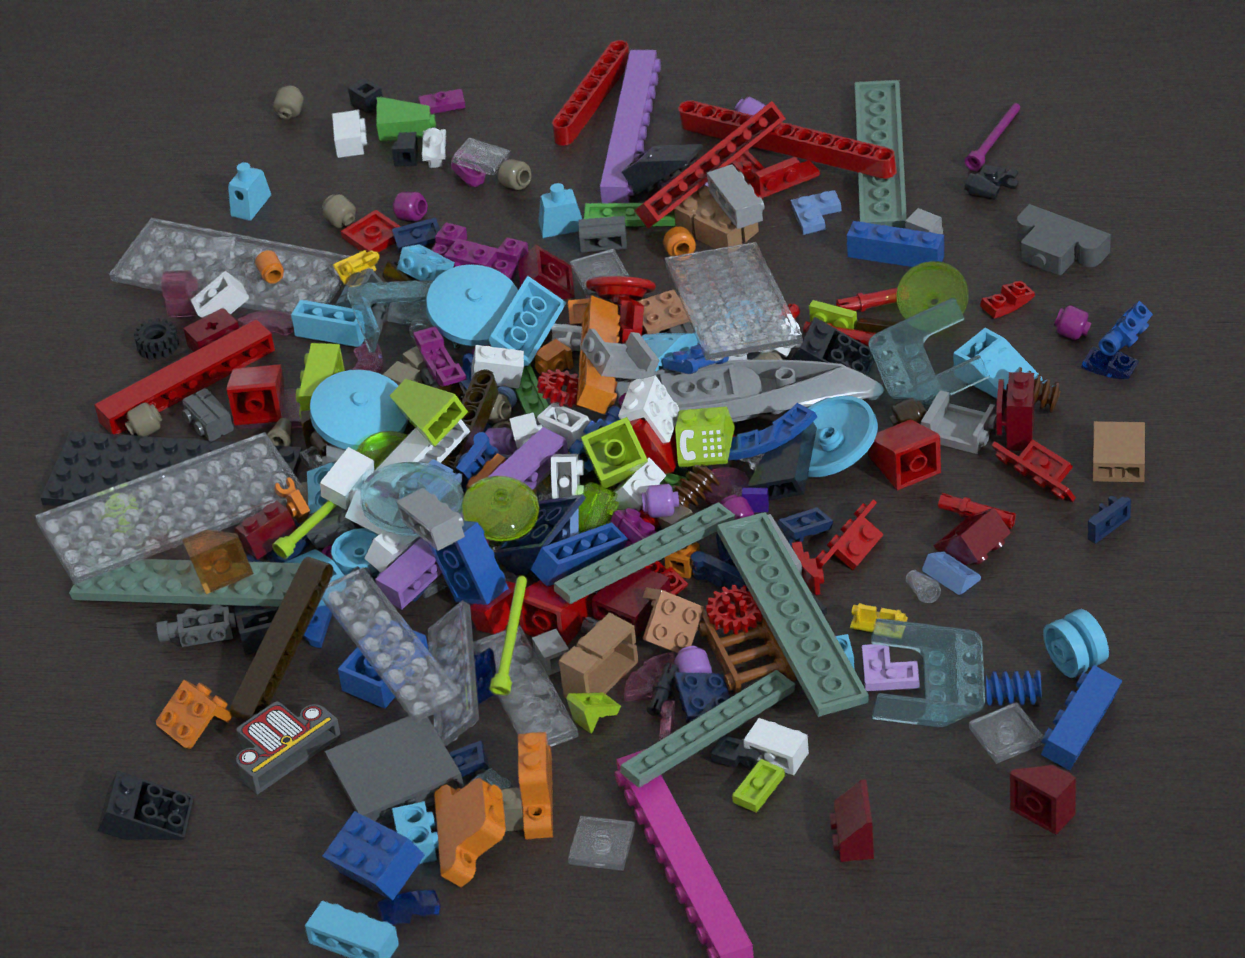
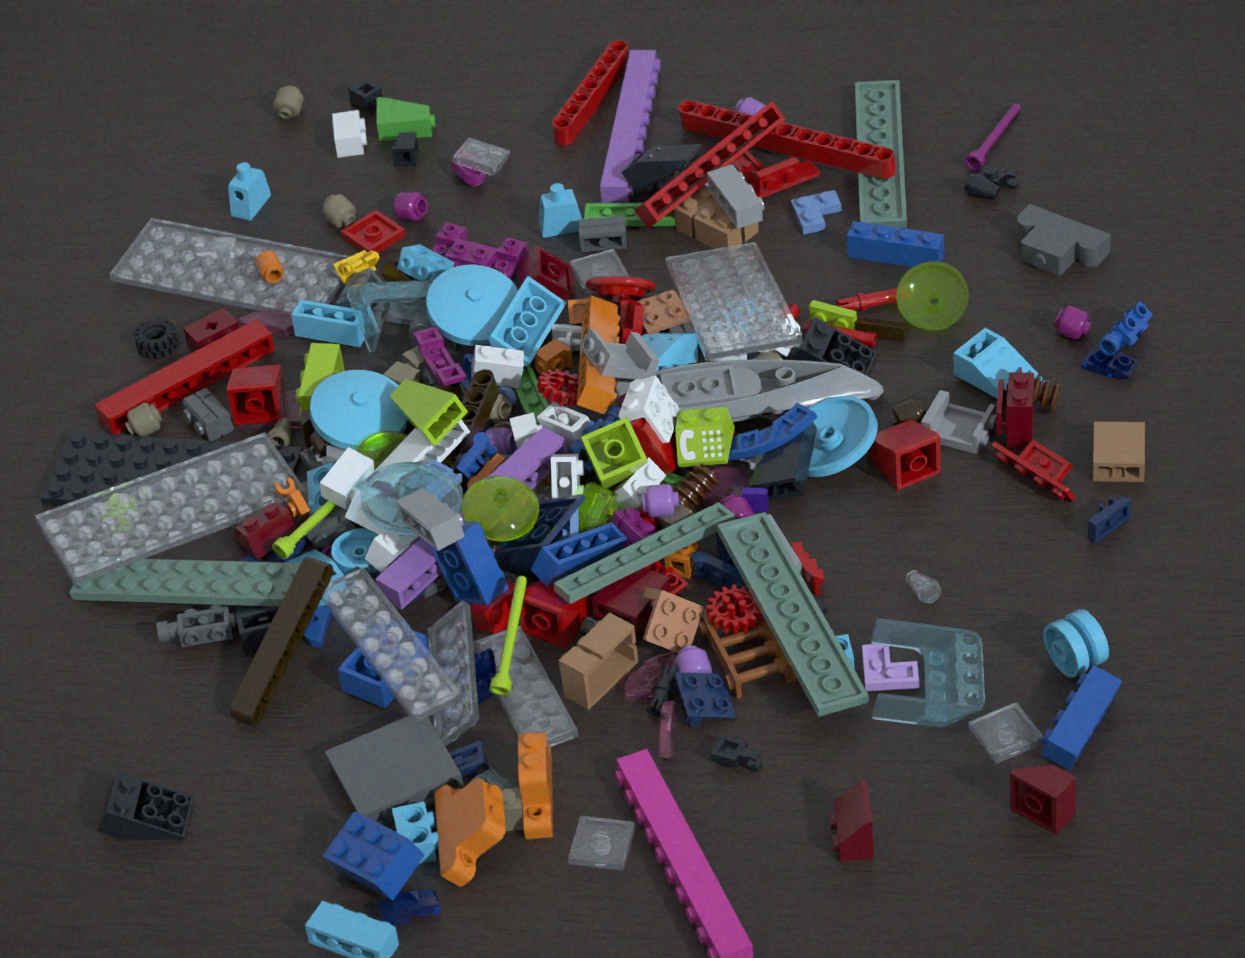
(178, 290): clear pink brick -> none
(191, 712): orange bracket -> none
(217, 558): clear orange slope -> none
(221, 293): white brick -> none
(280, 742): brick -> none
(368, 360): clear pink tile -> none
(416, 233): dark blue plate -> none
(434, 147): white hips -> none
(443, 101): magenta plate -> none
(514, 174): dark tan head -> none
(549, 650): light grey brick -> none
(588, 707): lime slope -> none
(679, 241): orange head -> none
(689, 361): blue plate -> none
(707, 728): sand green plate -> none
(758, 785): lime plate -> none
(778, 745): white brick -> none
(804, 524): dark blue plate -> none
(855, 542): red bracket -> none
(866, 616): yellow hinge -> none
(905, 364): clear light blue windscreen -> none
(924, 221): light grey brick -> none
(950, 572): medium blue slope -> none
(966, 507): red pin -> none
(974, 537): dark red slope -> none
(1010, 299): red slope -> none
(1013, 687): blue piece -> none

